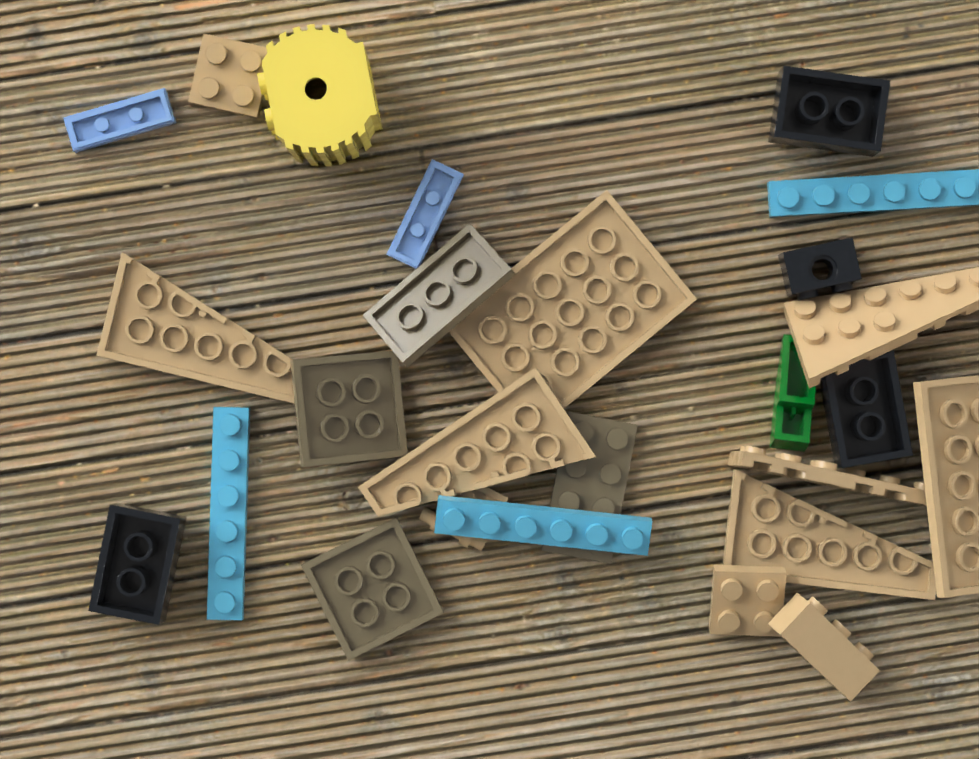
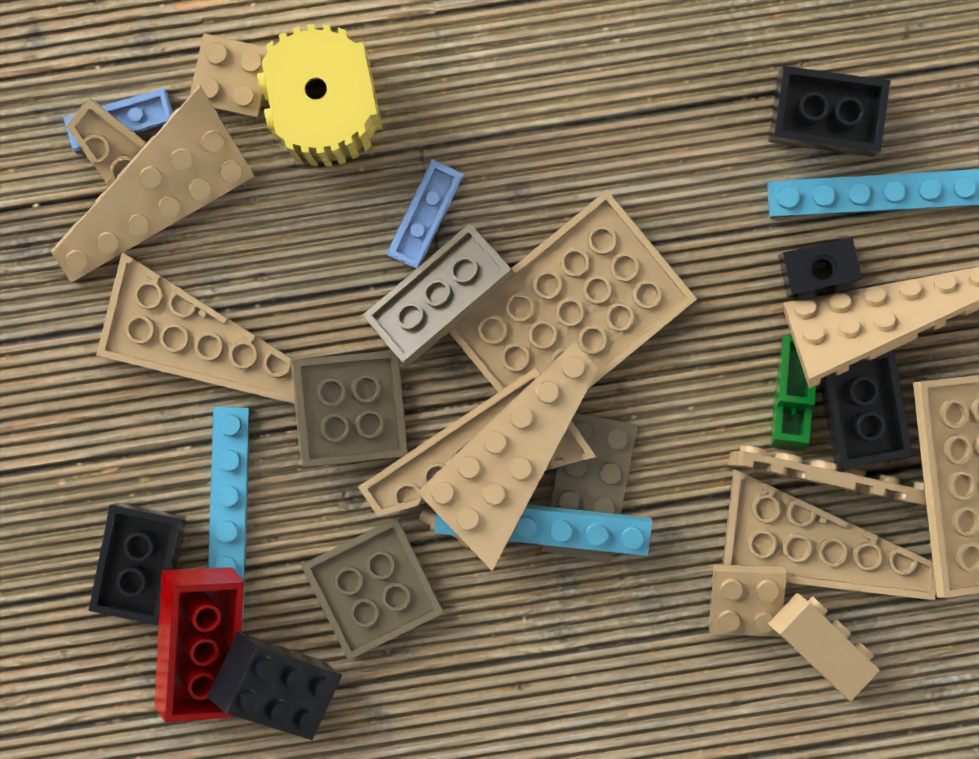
(104, 139): none -> tan wing
(167, 180): none -> tan wing
(195, 633): none -> red brick
(274, 686): none -> black brick
(497, 472): none -> tan wing

